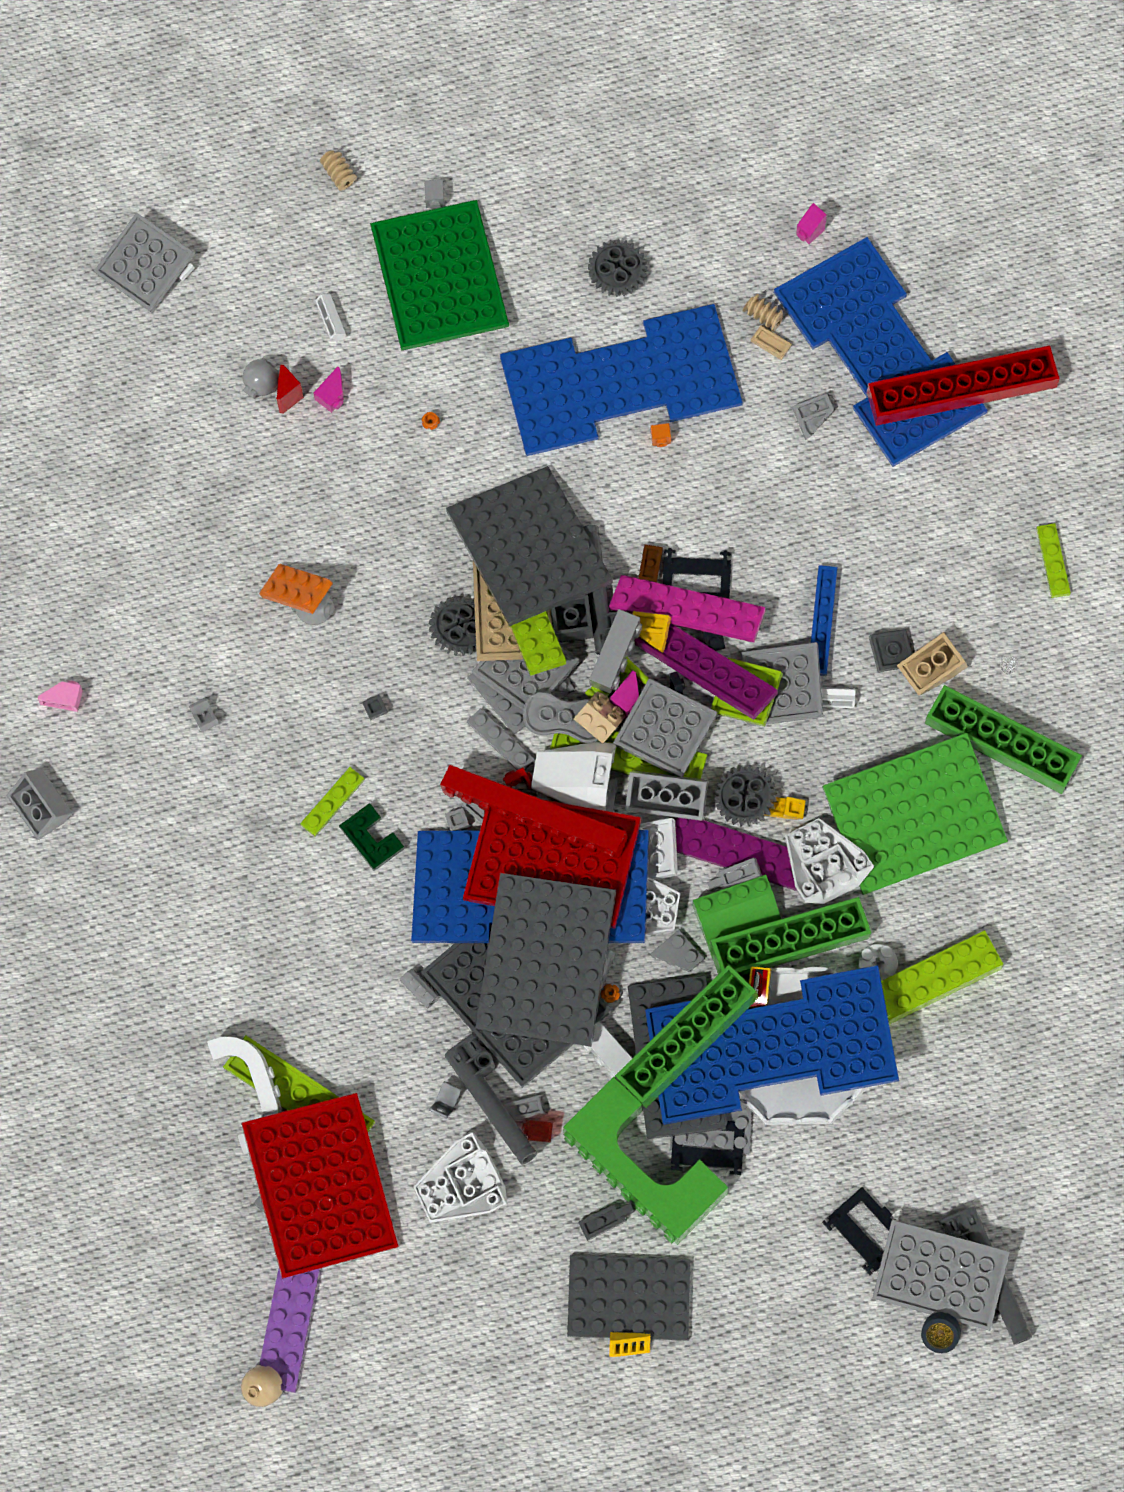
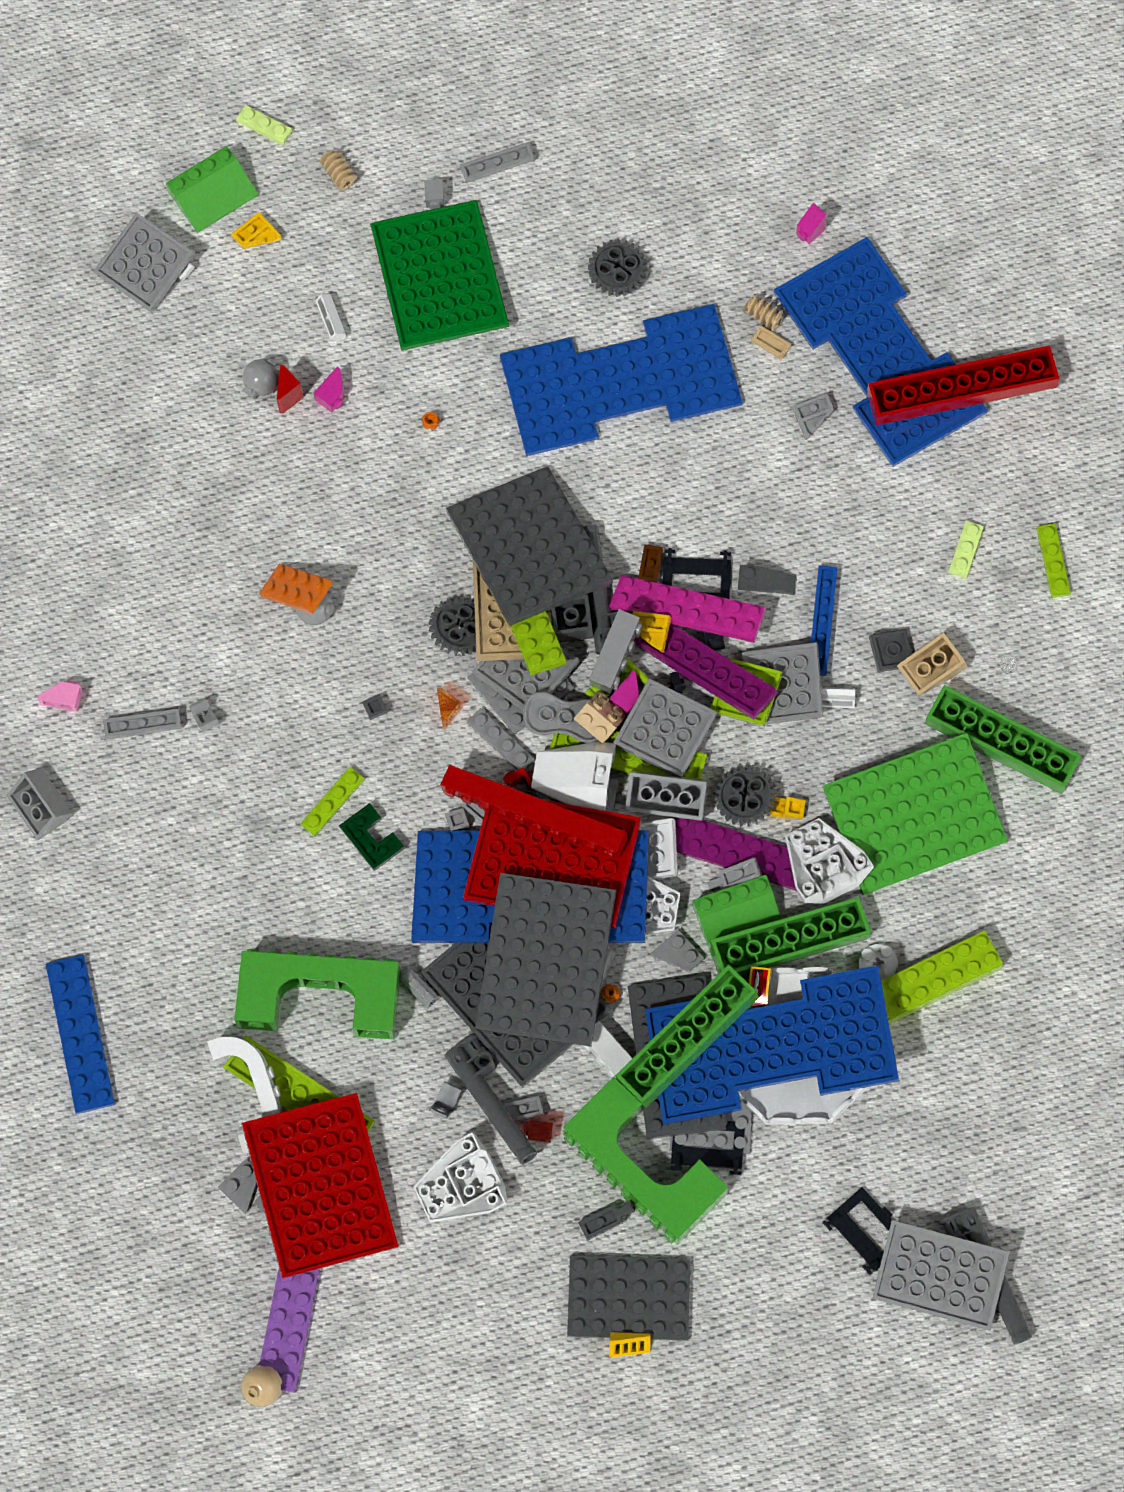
(80, 1034): none -> blue plate
(142, 724): none -> light grey plate
(211, 189): none -> bright green slope
(240, 1185): none -> light grey wing
(255, 232): none -> yellow wing
(264, 125): none -> yellowish green plate
(270, 975): none -> bright green arch
(449, 707): none -> clear orange slope
(497, 162): none -> light grey plate
(660, 435): orange plate -> none
(765, 580): none -> dark grey slope
(941, 1342): wheel -> none
(966, 549): none -> yellowish green plate

